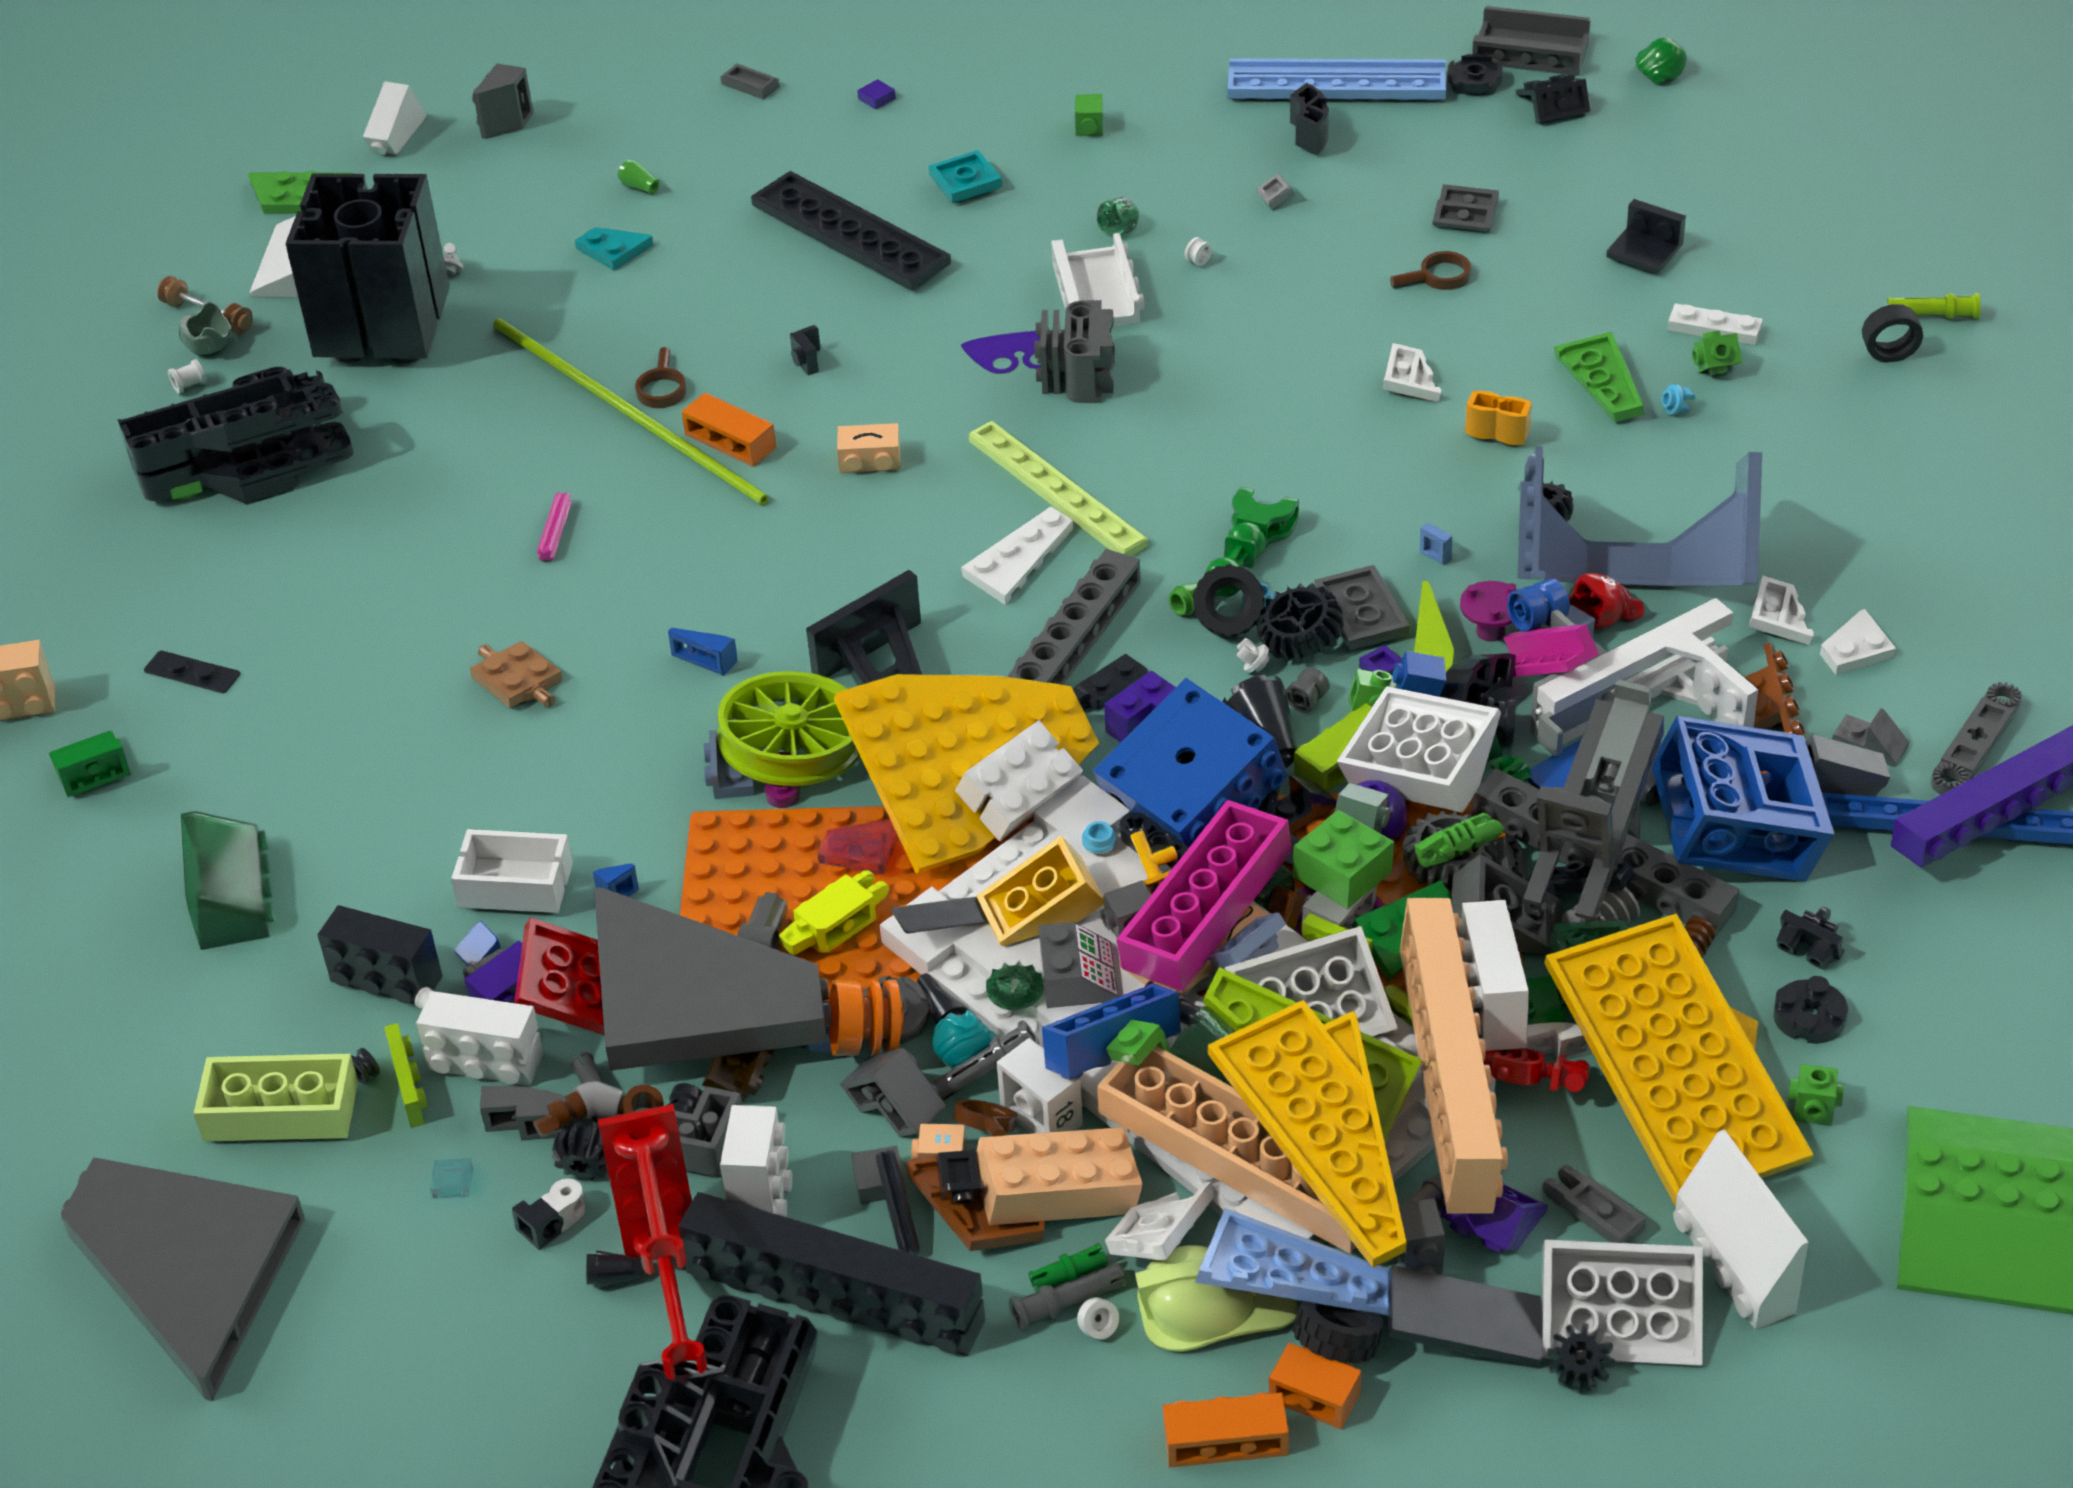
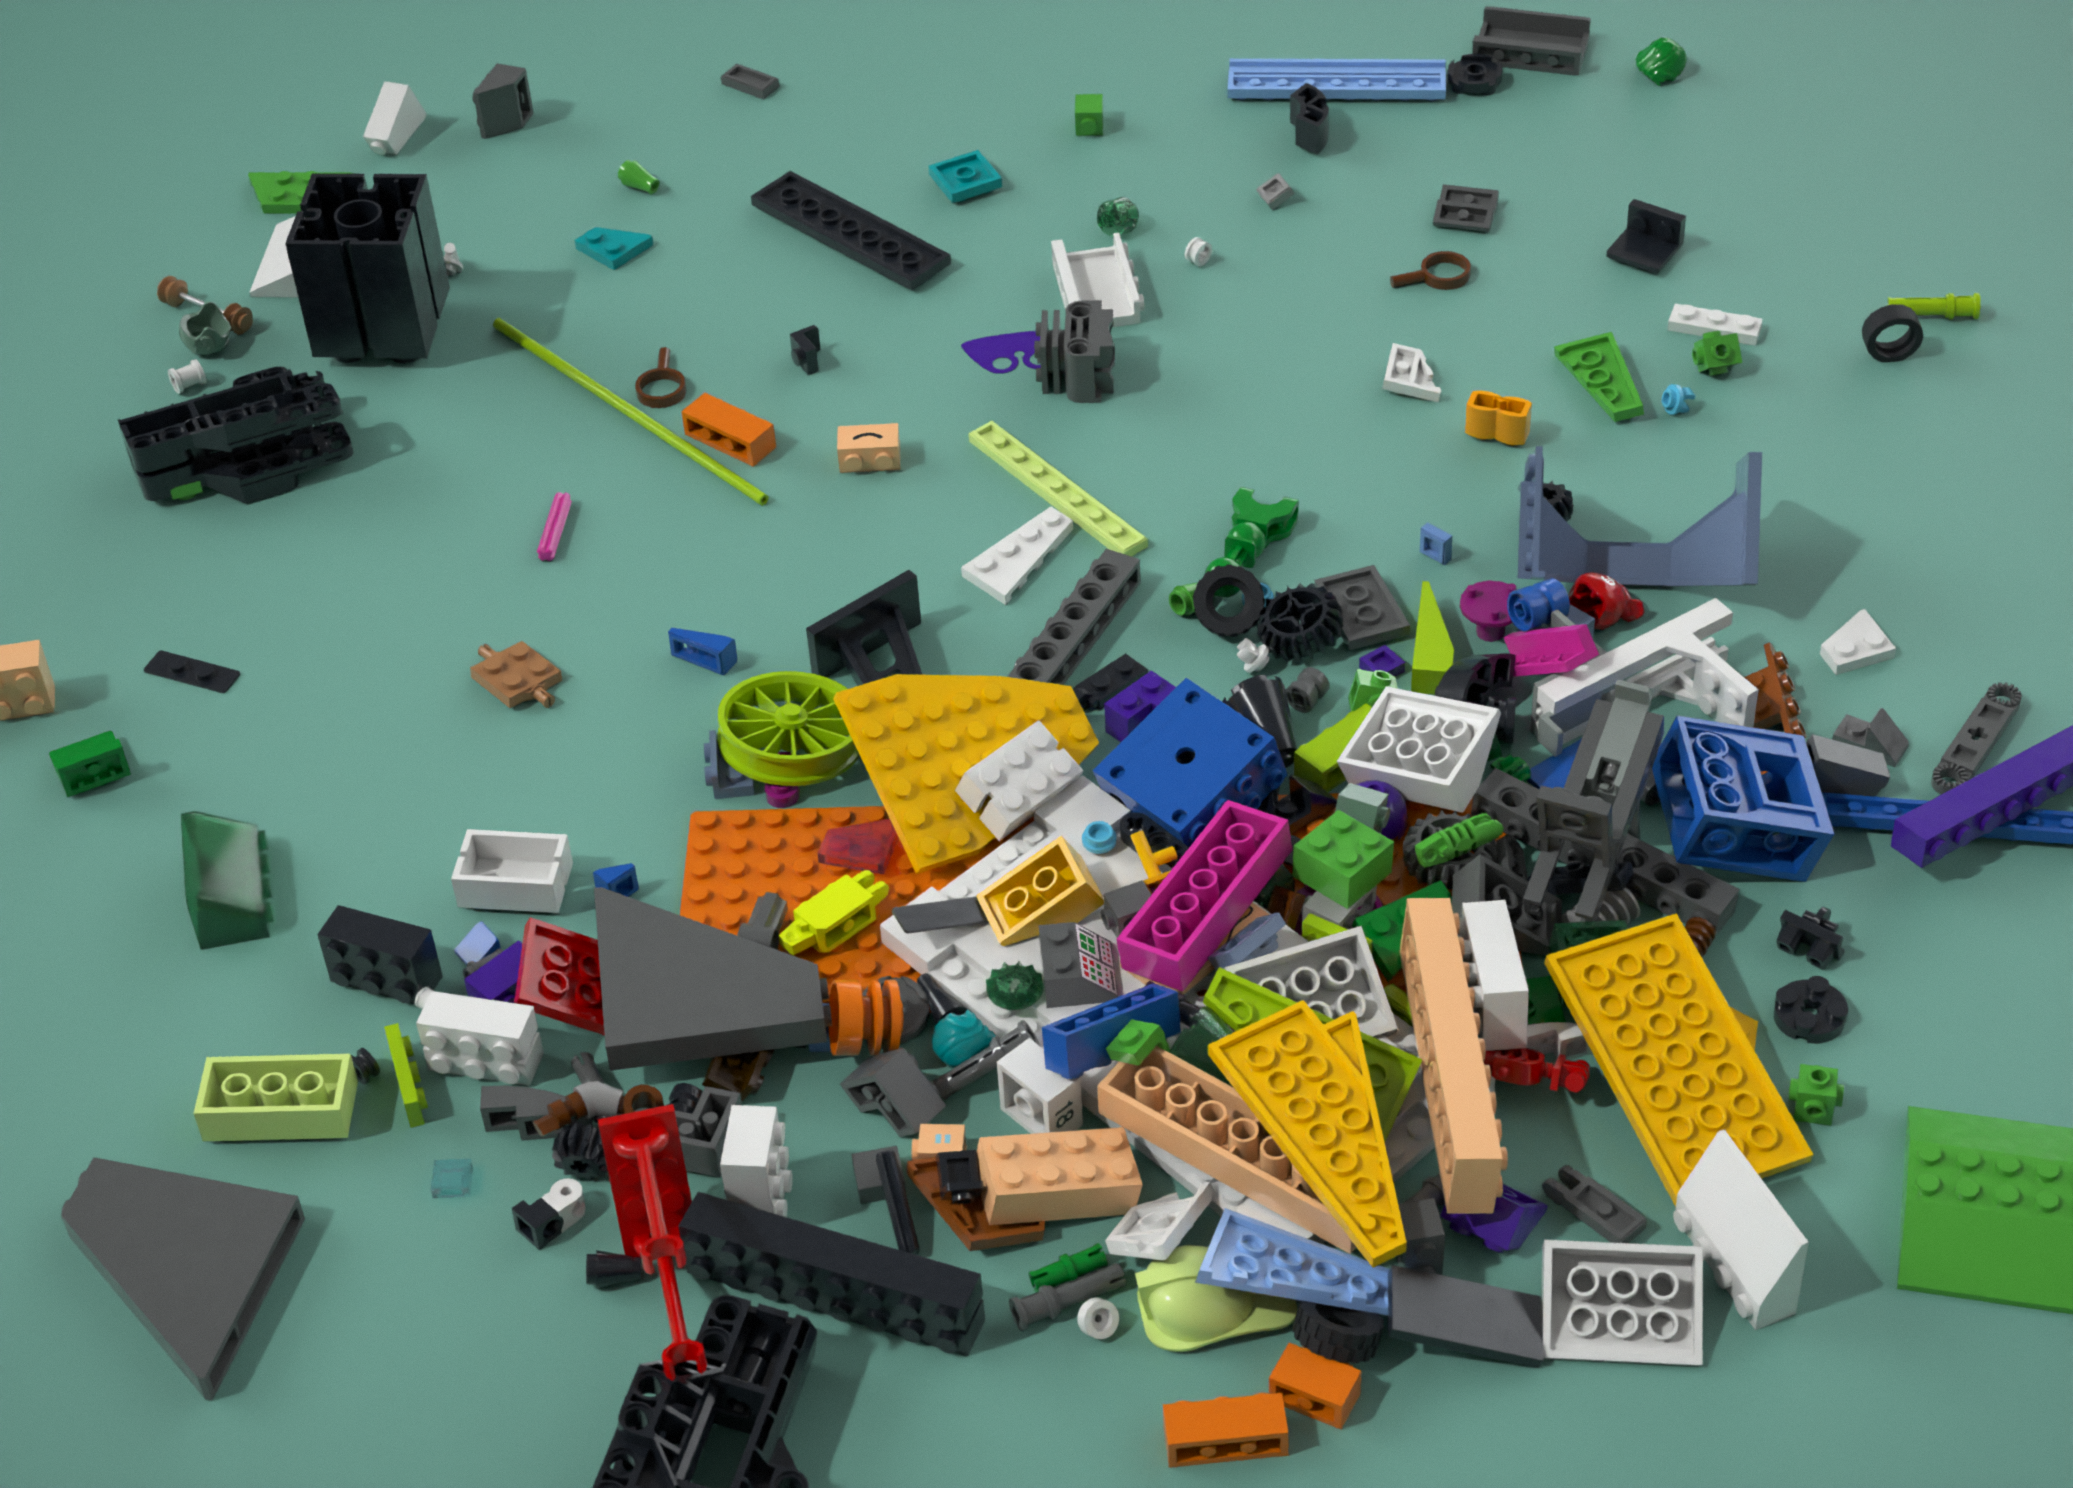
(876, 94): dark purple tile -> none
(985, 1116): reddish brown piece -> none
(1420, 673): blue slope -> none
(1557, 97): black bracket -> none
(1566, 1363): black gear -> none
(1779, 612): white wing -> none

